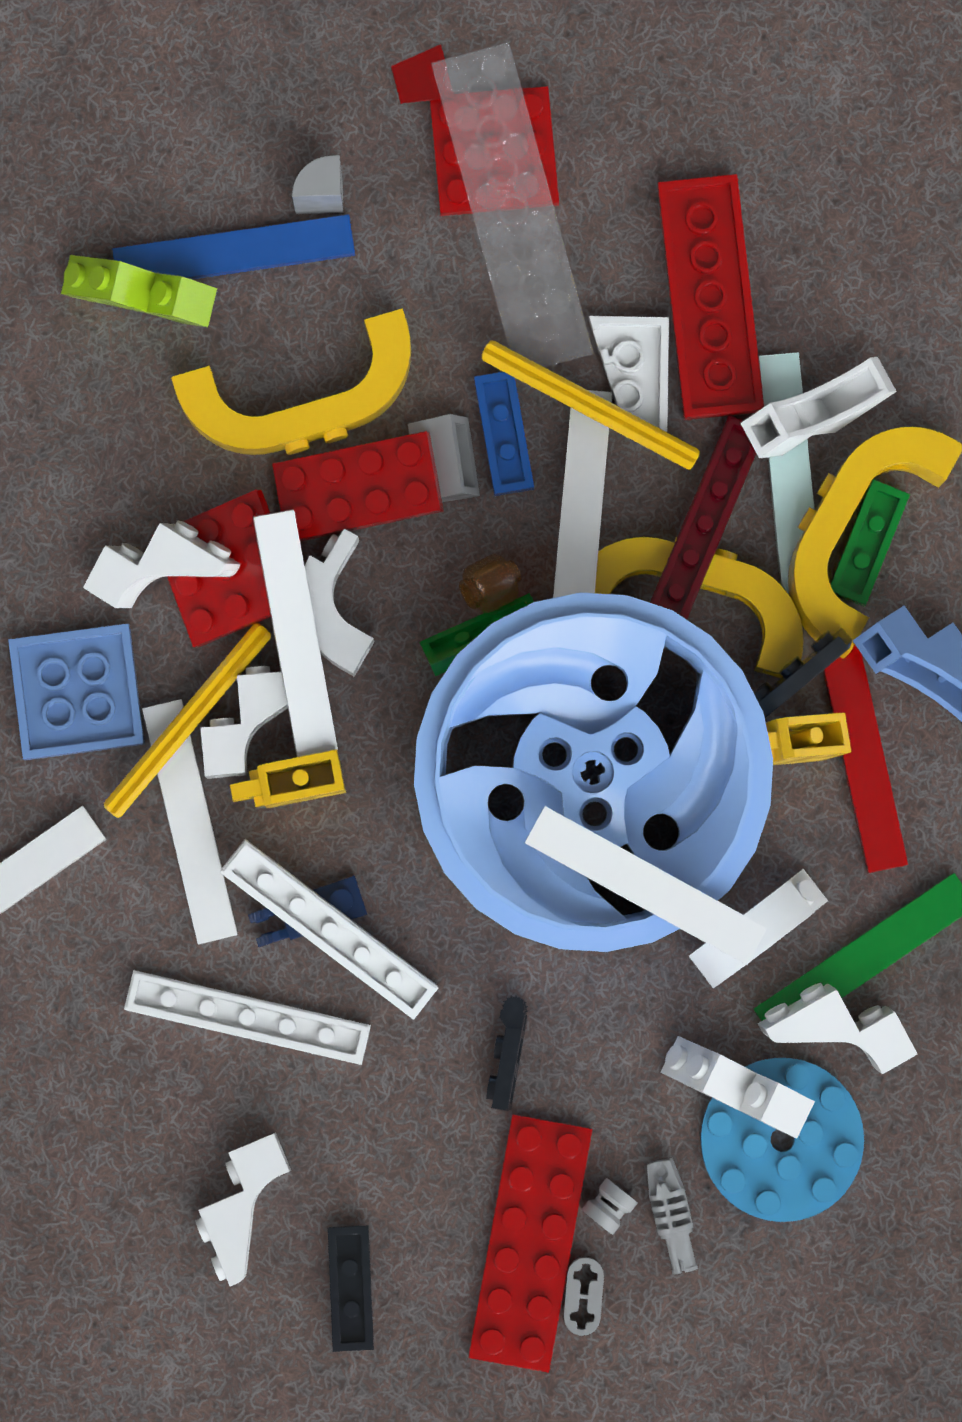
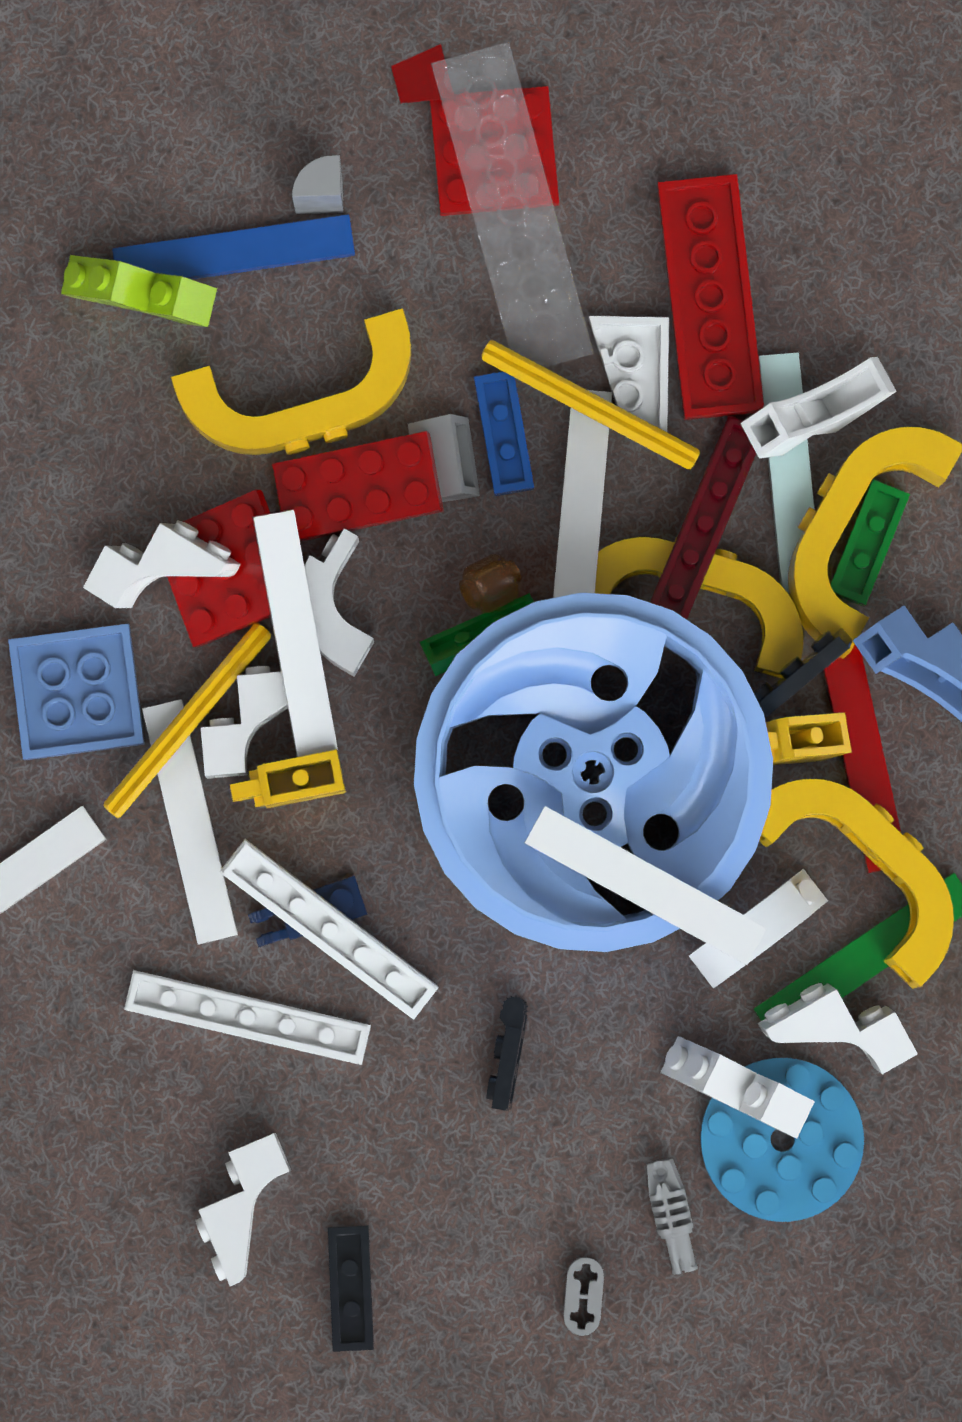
(530, 1243): red plate -> none
(602, 1212): light grey wheel -> none
(893, 853): none -> yellow arch

